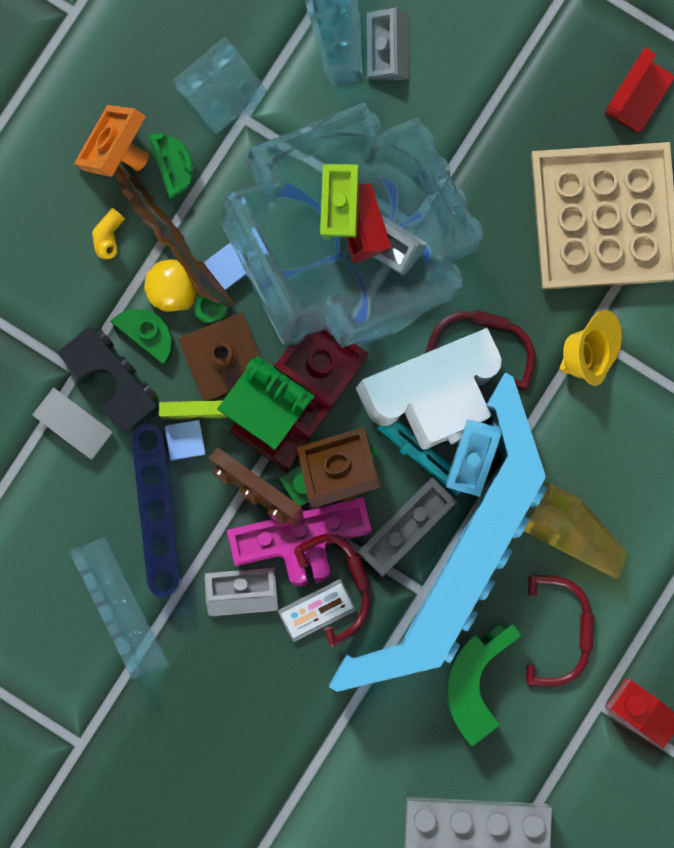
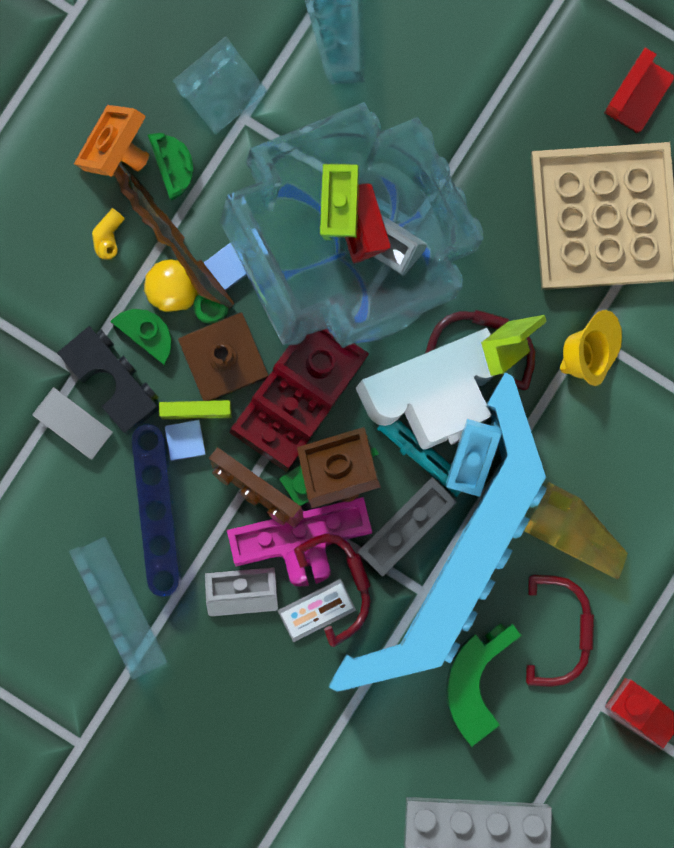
(265, 402): green hinge -> none
(387, 45): light grey slope -> none
(509, 343): none -> lime panel

